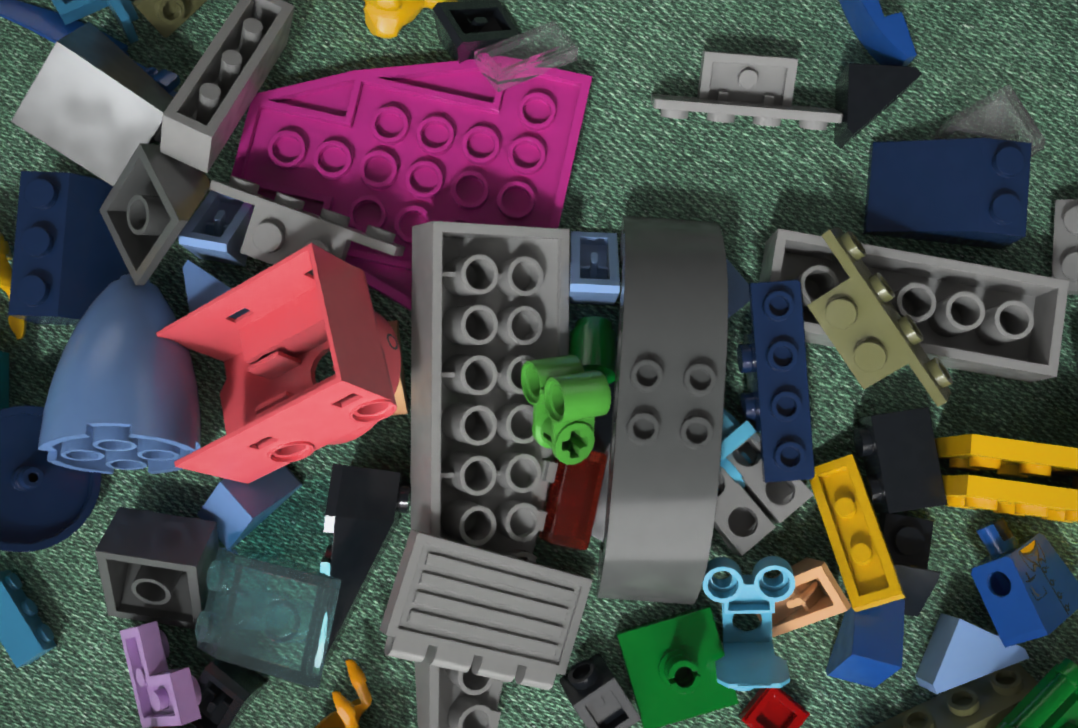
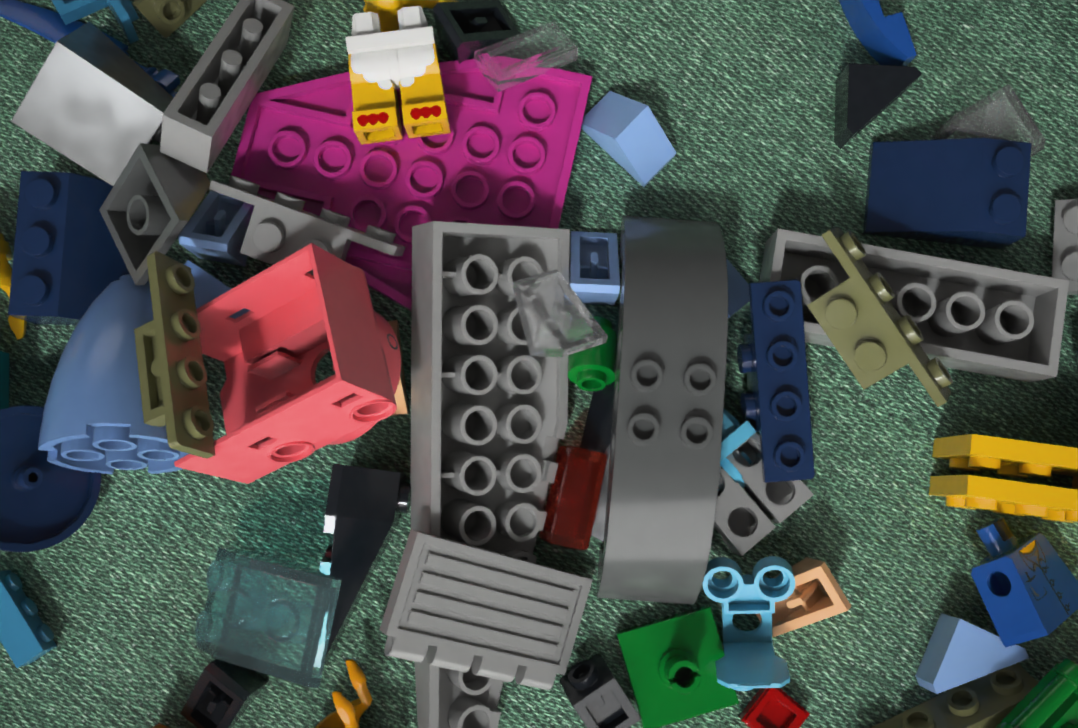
(156, 566): dark grey slope -> none
(161, 694): lavender plate -> none
(172, 360): none -> olive bracket
(243, 506): medium blue slope -> none
(390, 62): none -> hips
(555, 317): none -> clear slope
(565, 404): bright green piece -> none
(629, 136): none -> light blue slope
(746, 87): light grey bracket -> none
(855, 534): yellow plate -> none
(869, 645): blue slope -> none
(900, 461): black brick -> none
(909, 548): black slope -> none

